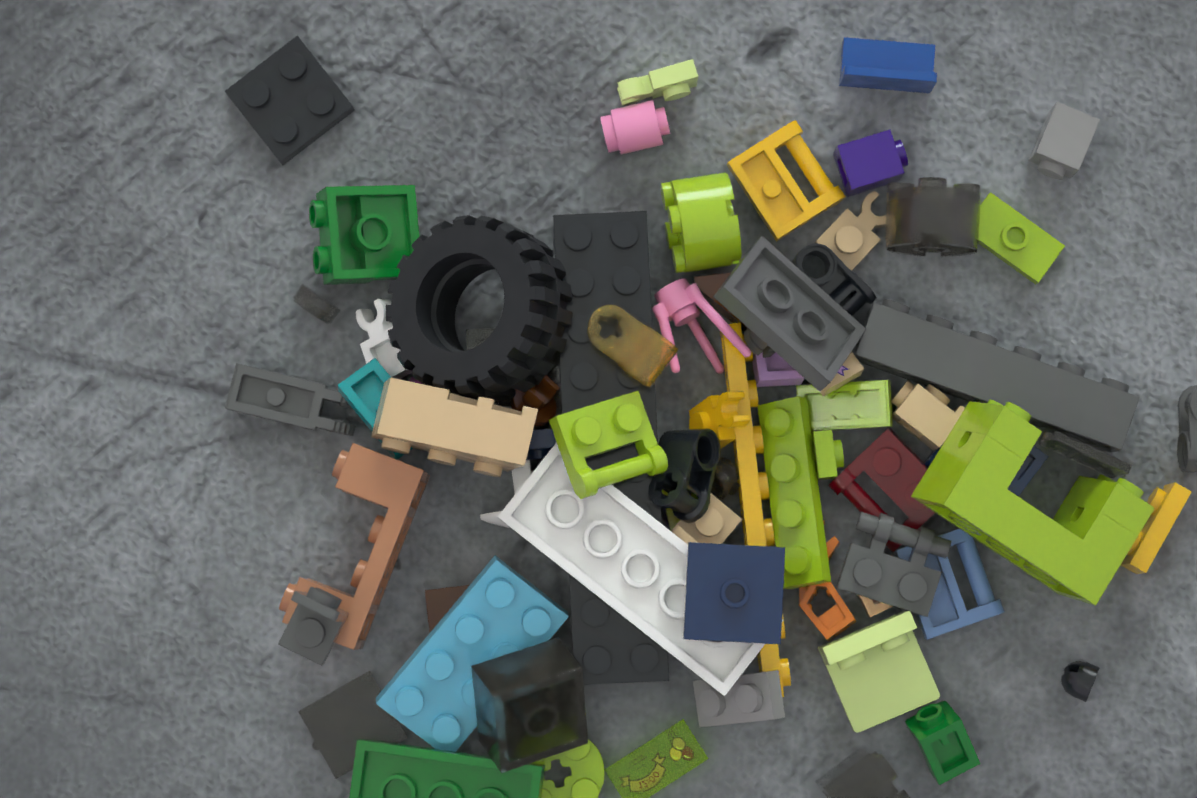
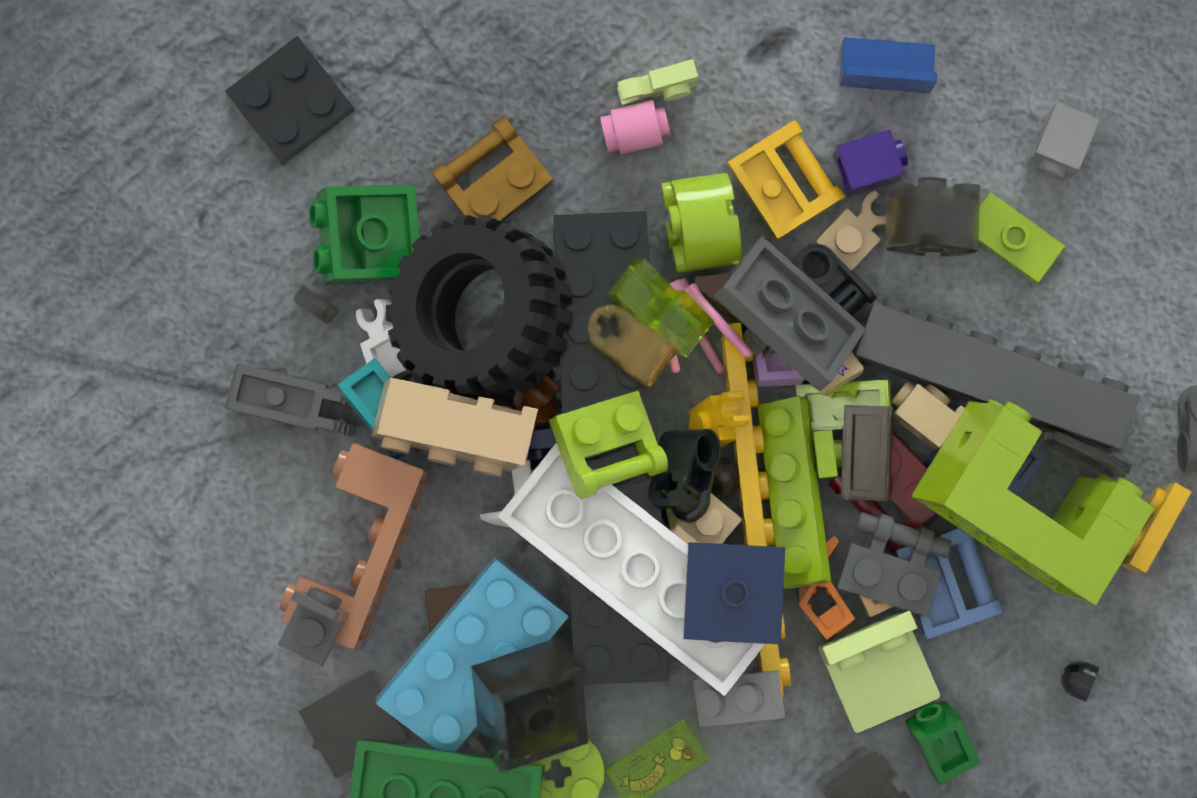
(504, 186): none -> pearl gold plate
(661, 307): none -> clear neon green slope
(867, 452): none -> dark brown tile

